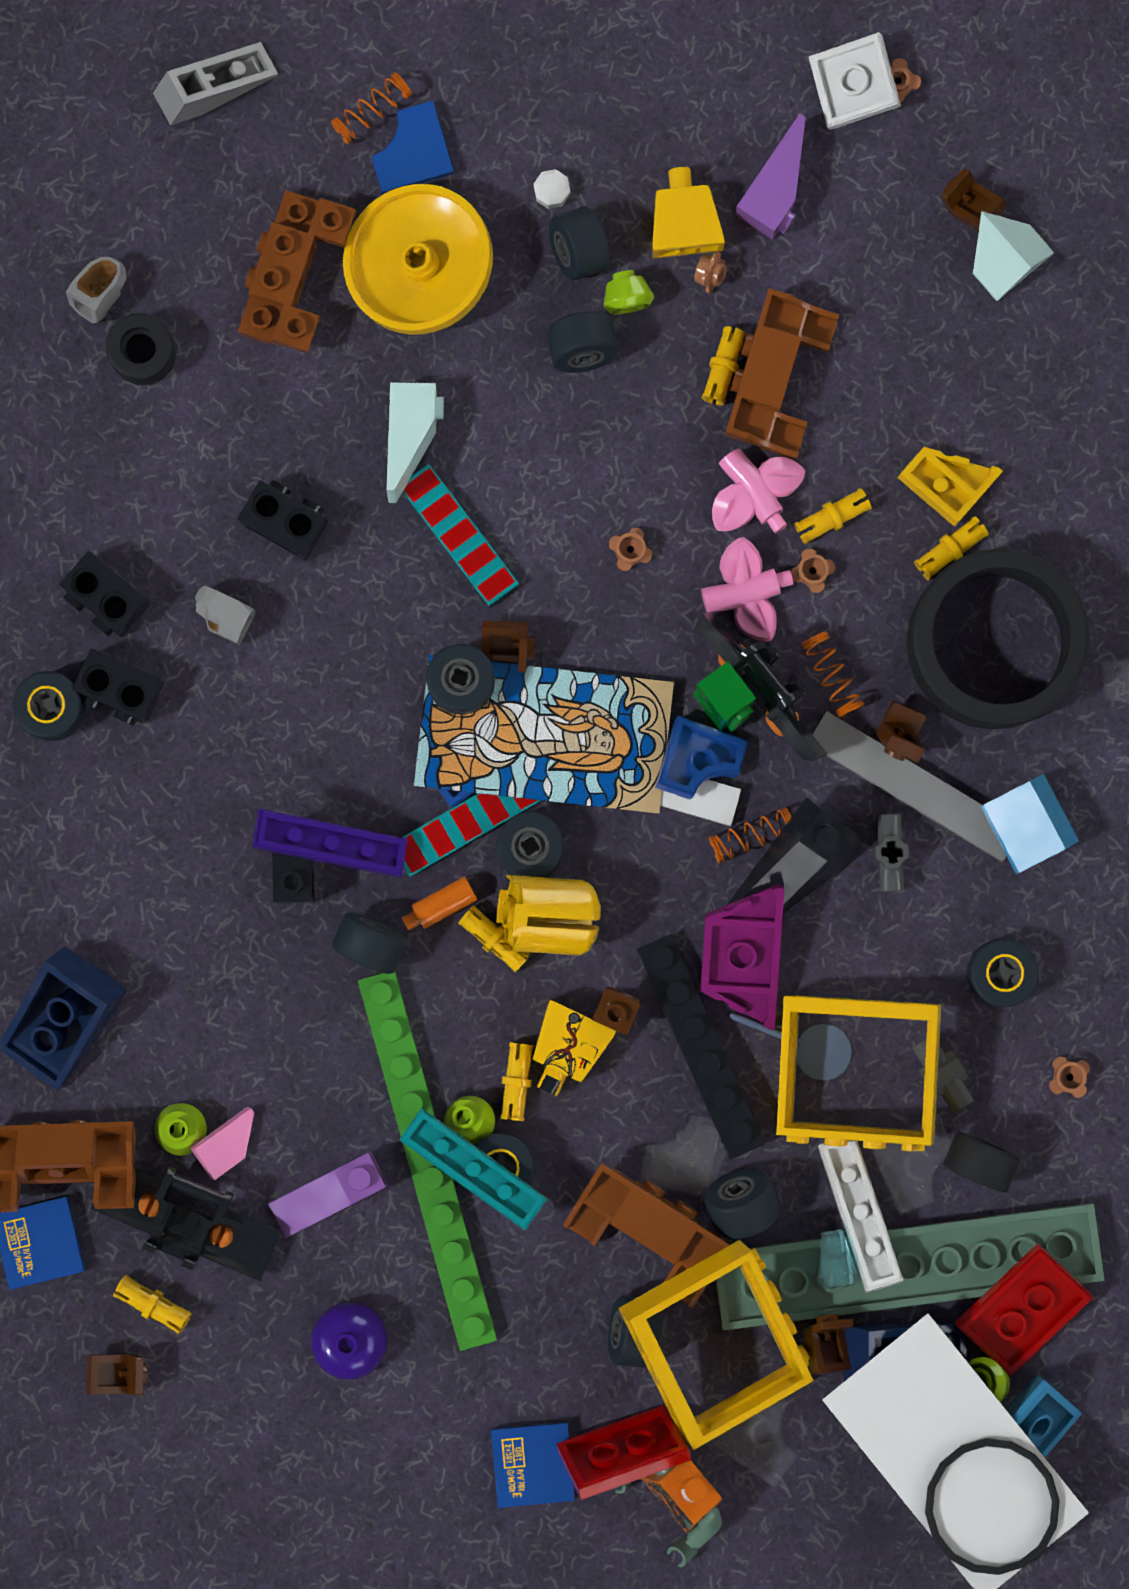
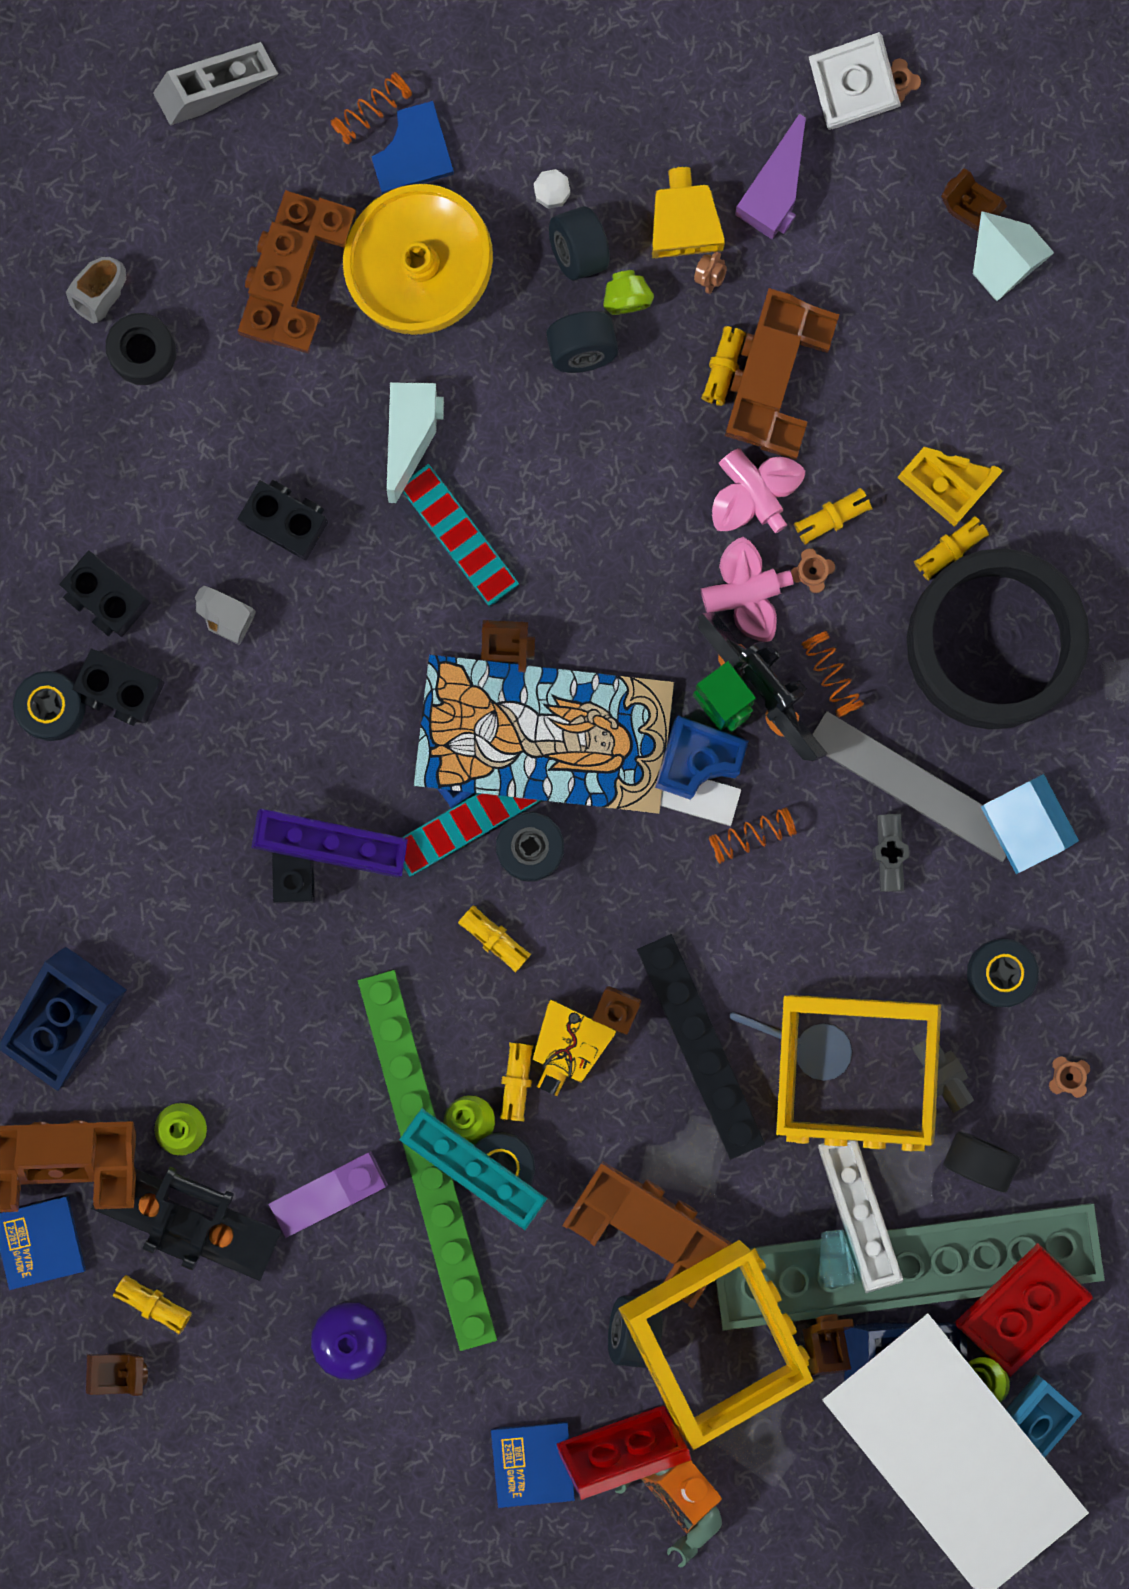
(225, 1145): bright pink tile -> none
(369, 943): black wheel -> none
(440, 904): orange cylinder -> none
(467, 690): black wheel -> none
(548, 915): yellow cylinder -> none
(634, 539): nougat plate -> none
(741, 1203): black wheel -> none
(744, 954): magenta wing -> none
(803, 855): black wedge -> none
(900, 730): reddish brown bracket -> none
(1053, 1516): black piece -> none

